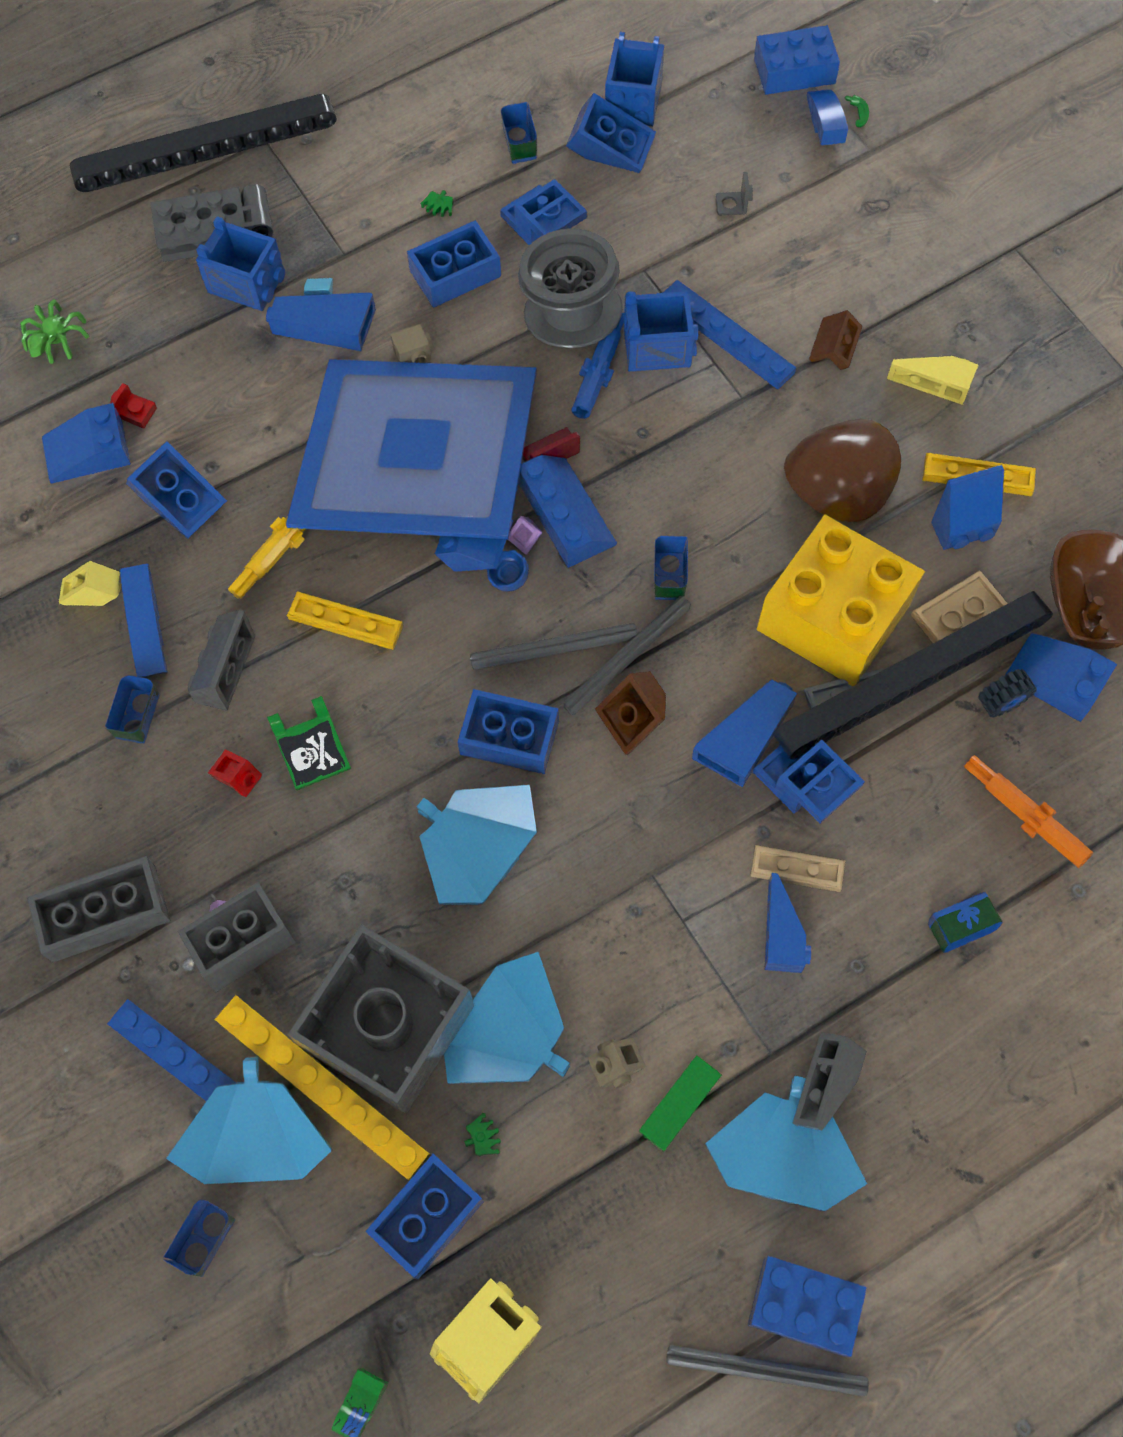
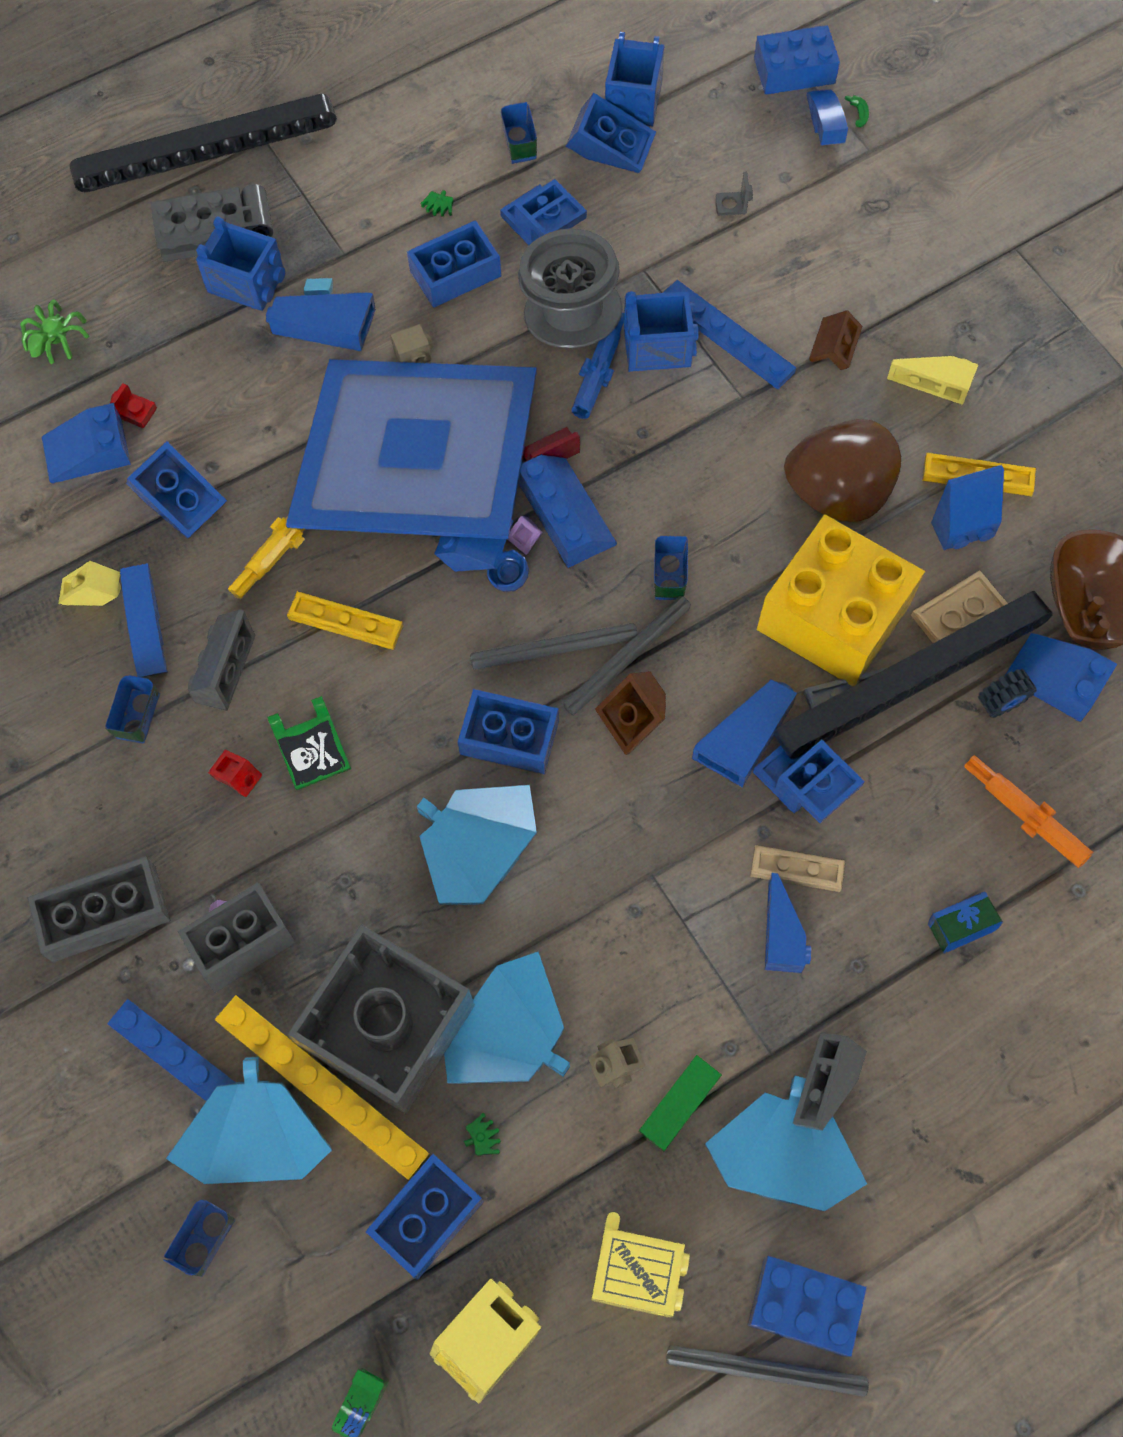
(639, 1271): none -> light yellow container

